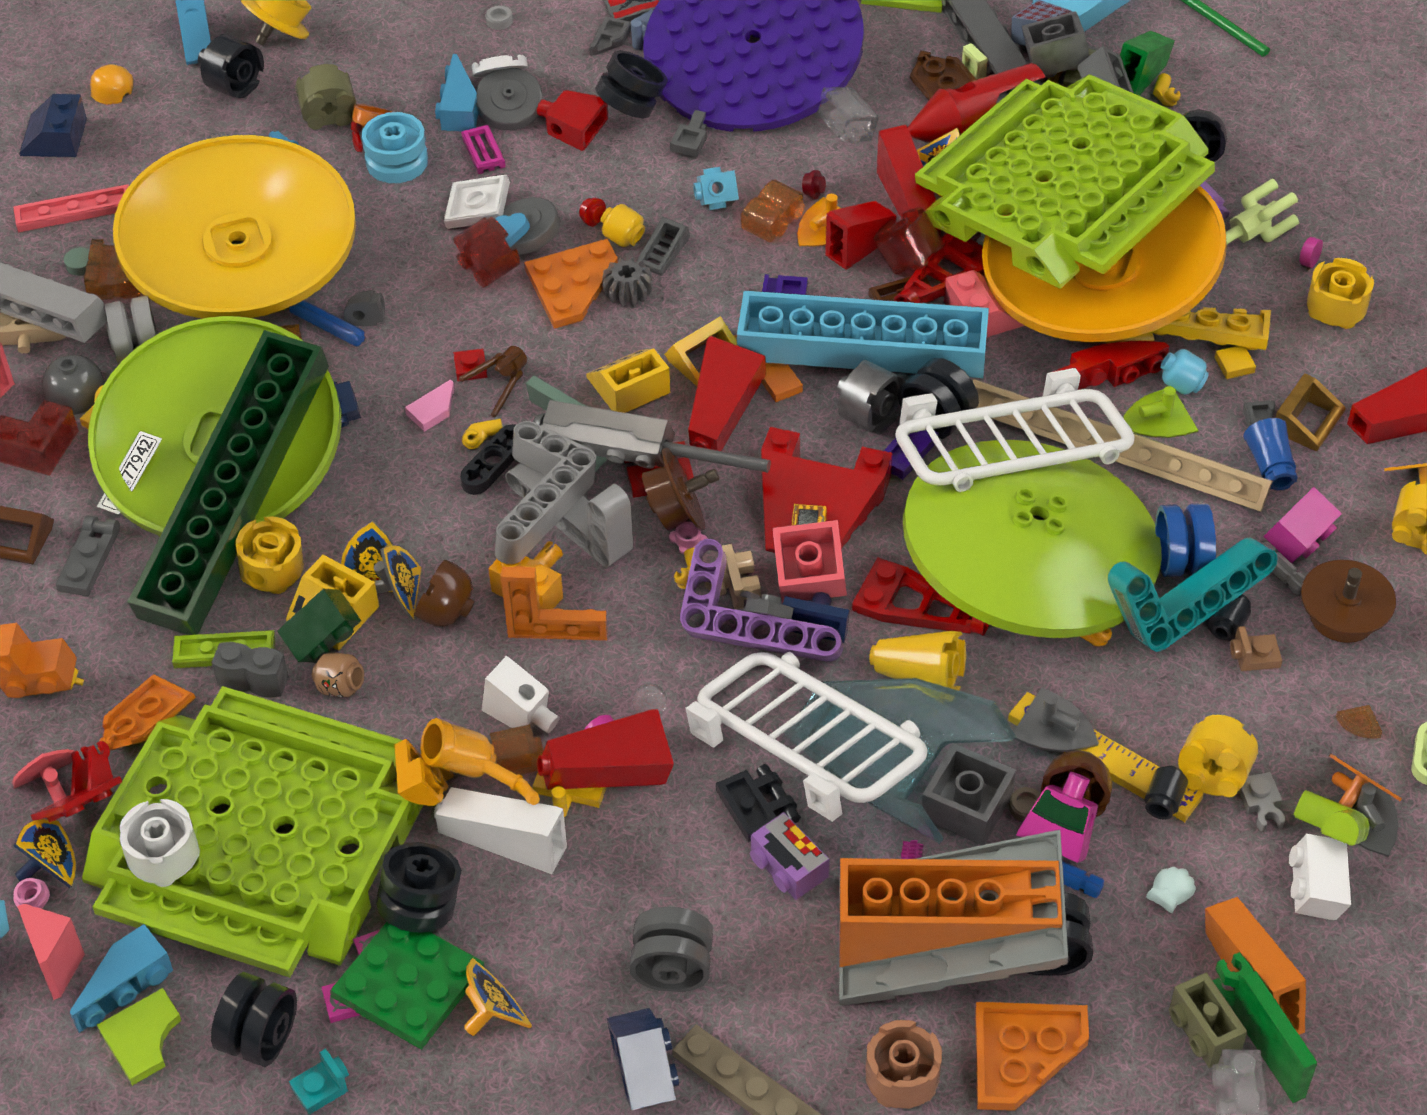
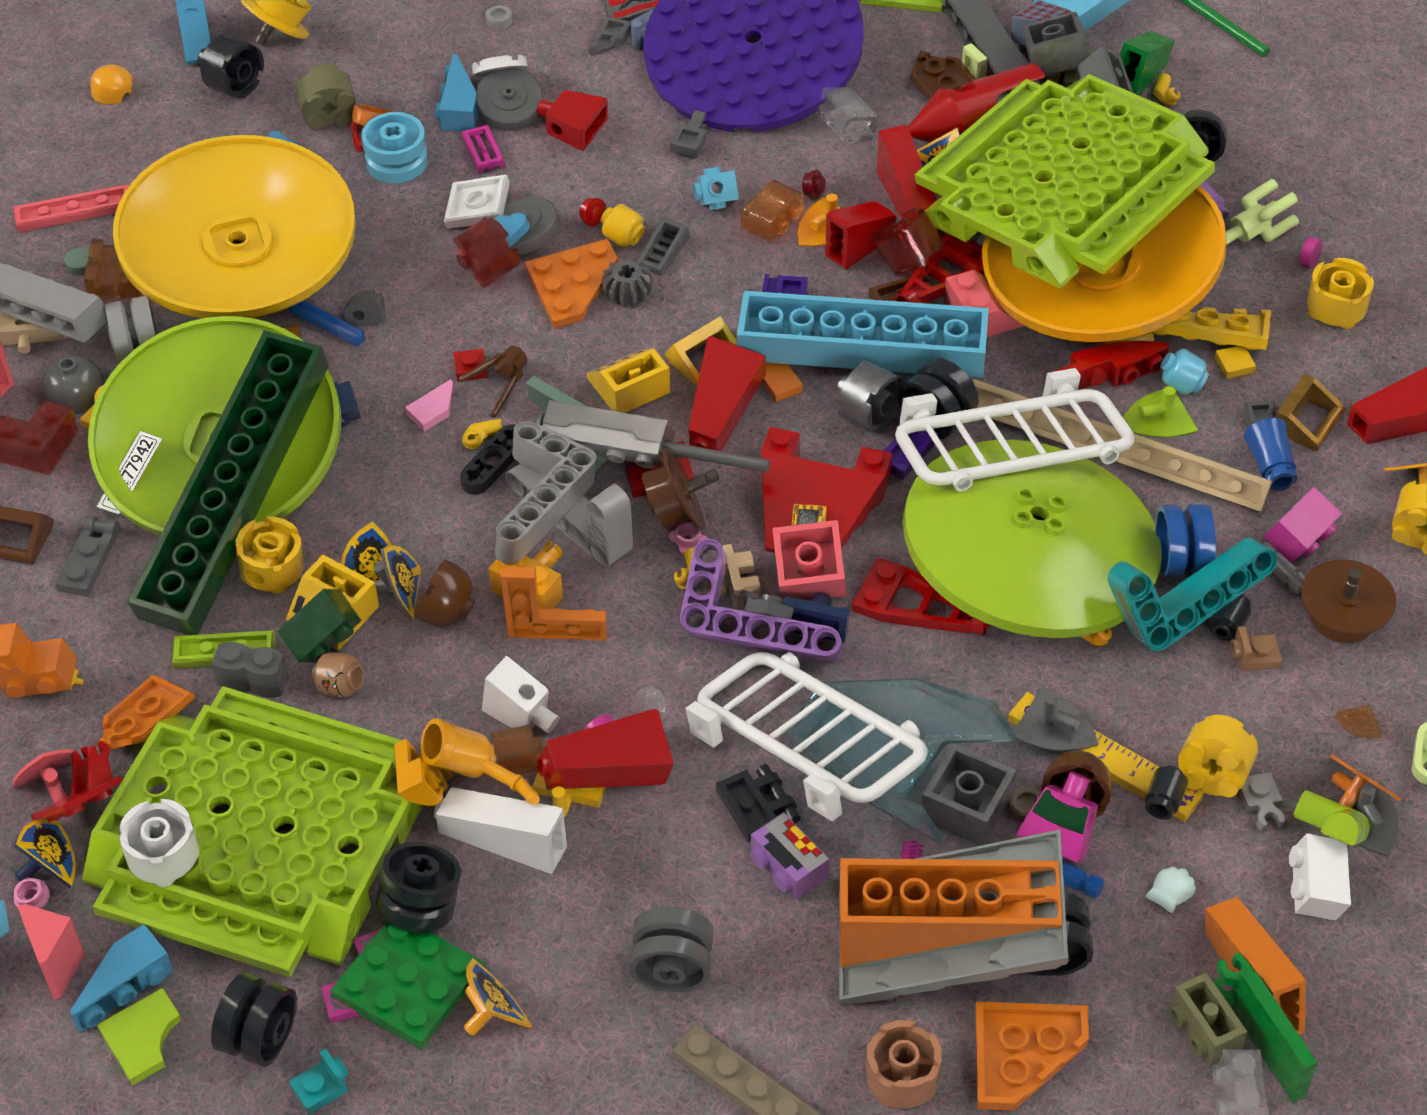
(55, 127): dark blue slope -> none
(631, 84): black wheel -> none
(641, 1049): brick -> none
(927, 657): yellow cone -> none

